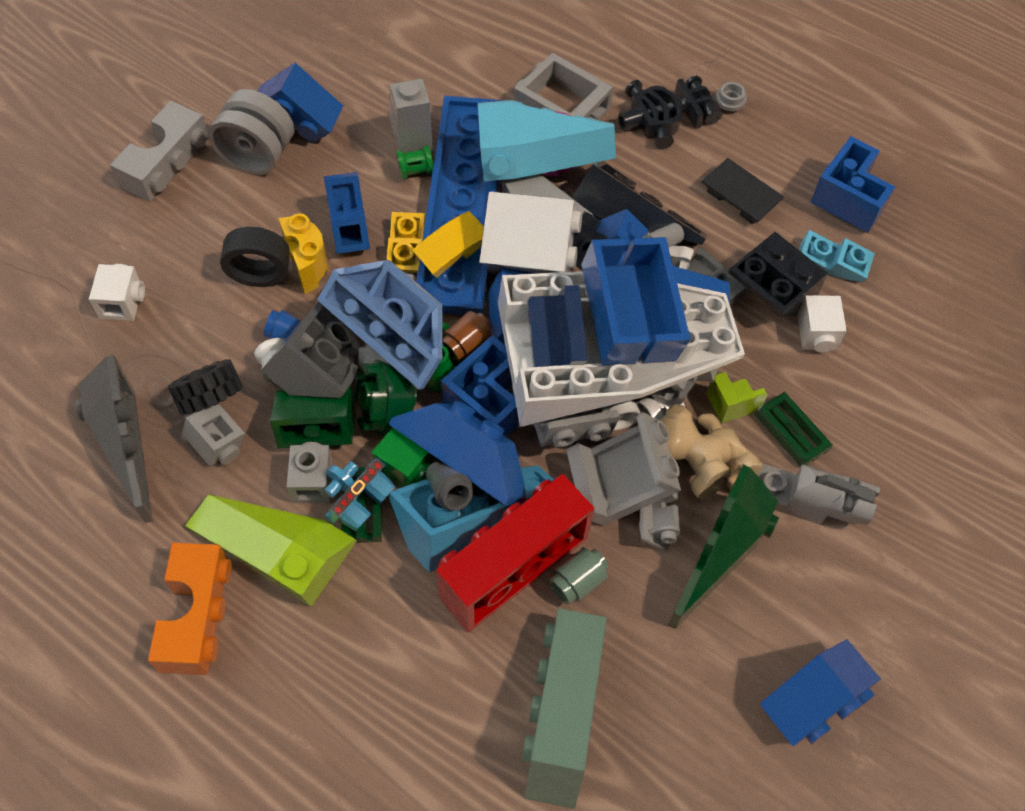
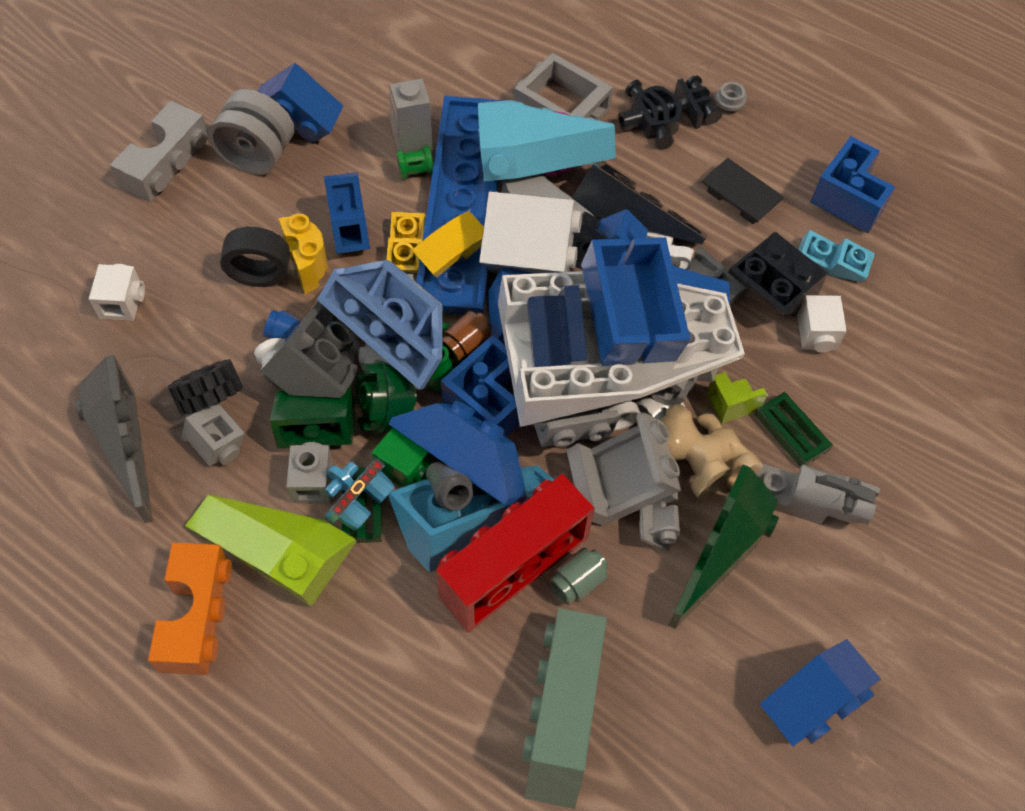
(672, 232): light grey piece -> none

